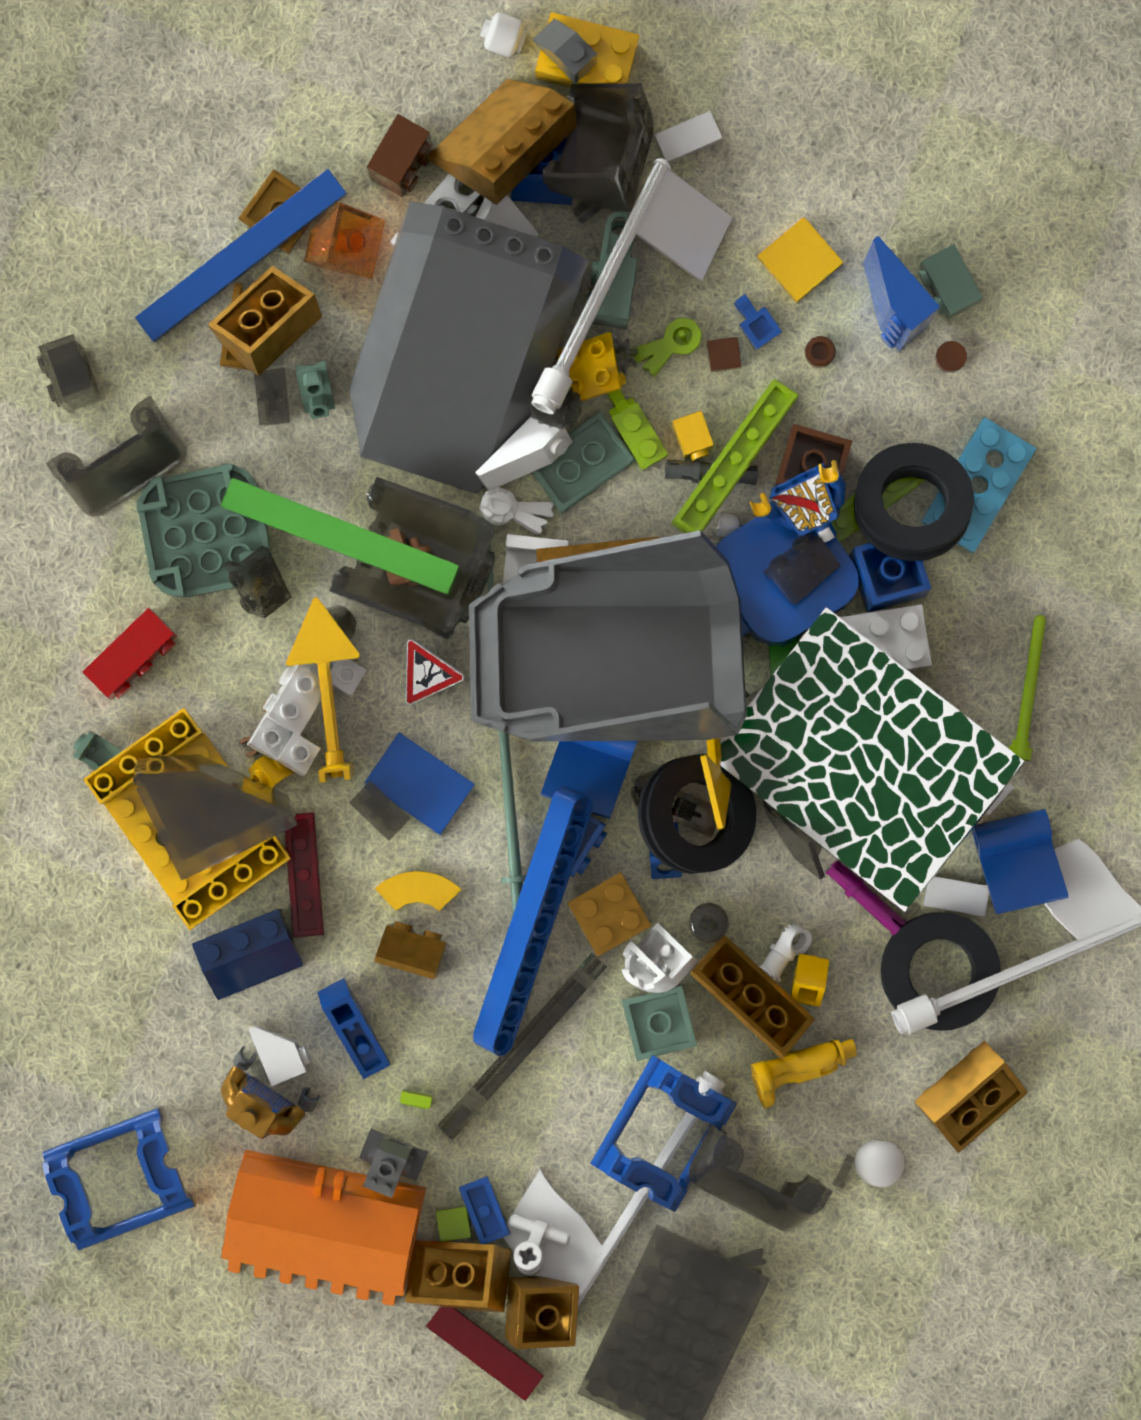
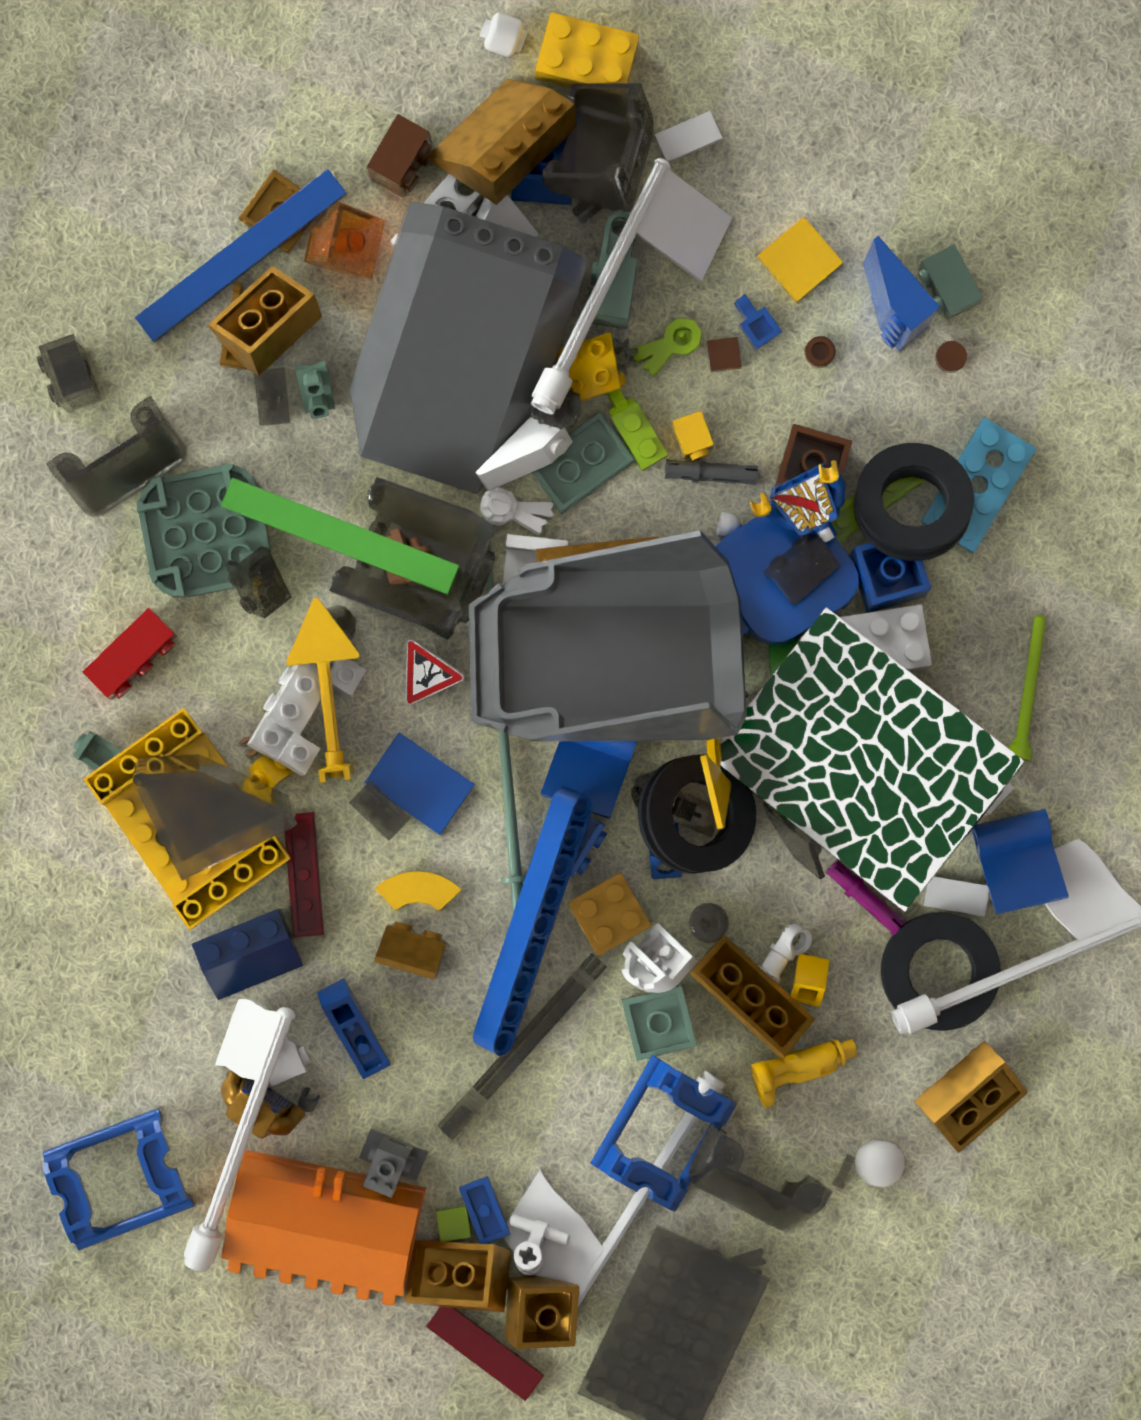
(251, 1052): none -> white flag
(416, 1099): lime tile -> none
(566, 50): dark grey slope -> none
(735, 458): lime tile -> none

